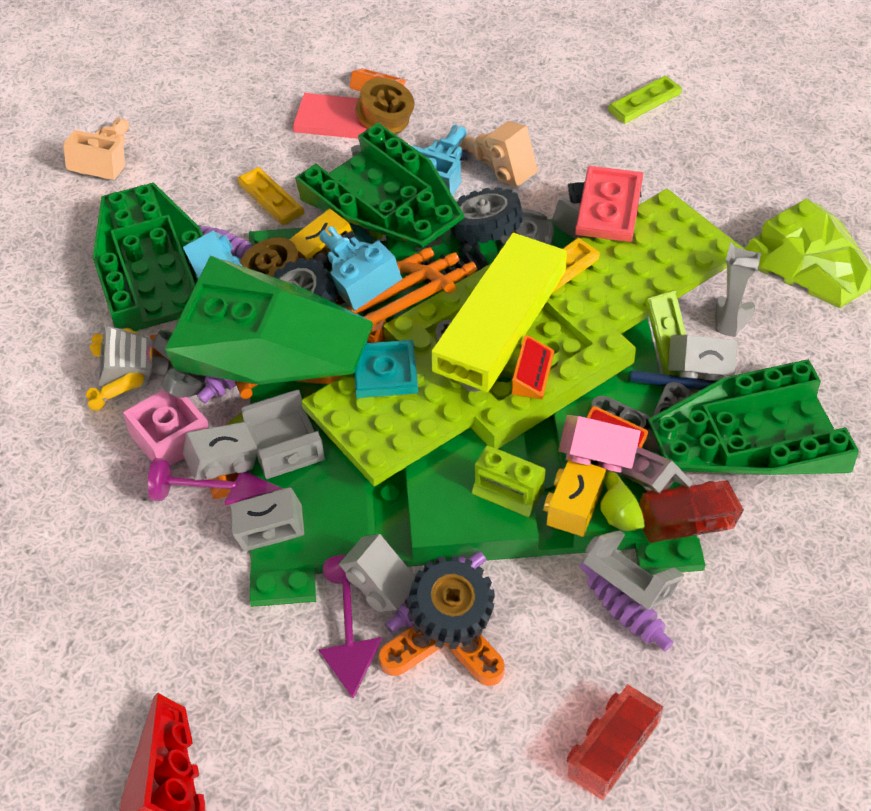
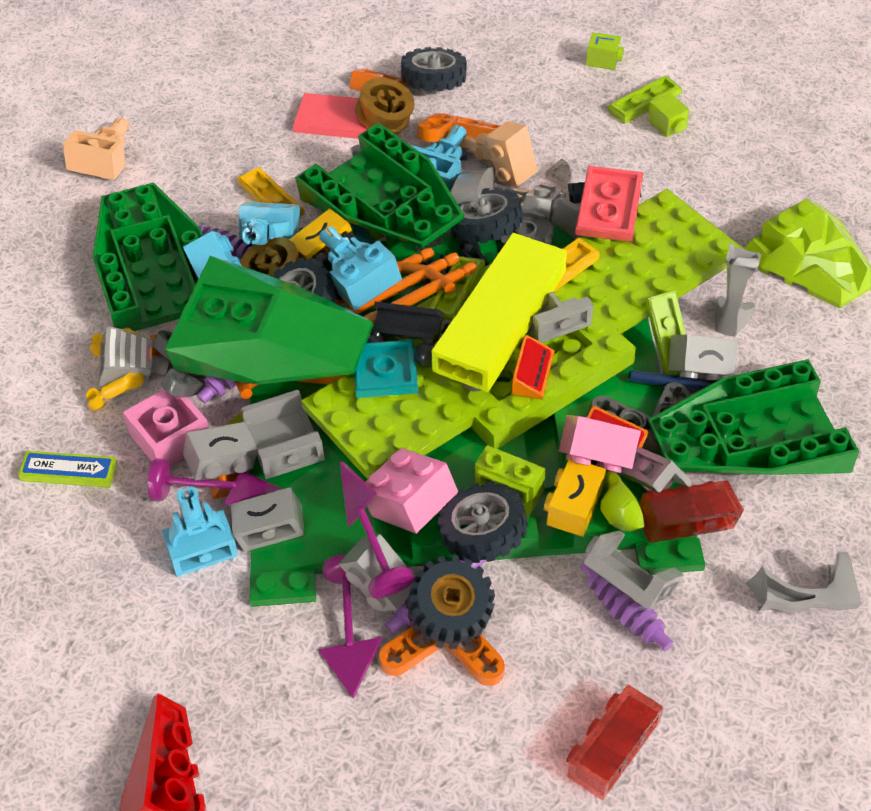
(68, 469): none -> tile
(199, 536): none -> medium azure brick
(267, 221): none -> medium azure brick
(357, 498): none -> magenta piece
(409, 323): none -> black gear
(410, 490): none -> bright pink brick
(433, 69): none -> black wheel
(440, 124): none -> orange beam
(452, 302): none -> lime tile
(470, 184): none -> light grey slope
(477, 509): none -> black wheel
(541, 198): none -> light grey plate
(560, 174): none -> clear smoke tile
(561, 317): none -> light grey panel
(604, 51): none -> lime brick
(668, 115): none -> lime brick
(779, 595): none -> light grey animal

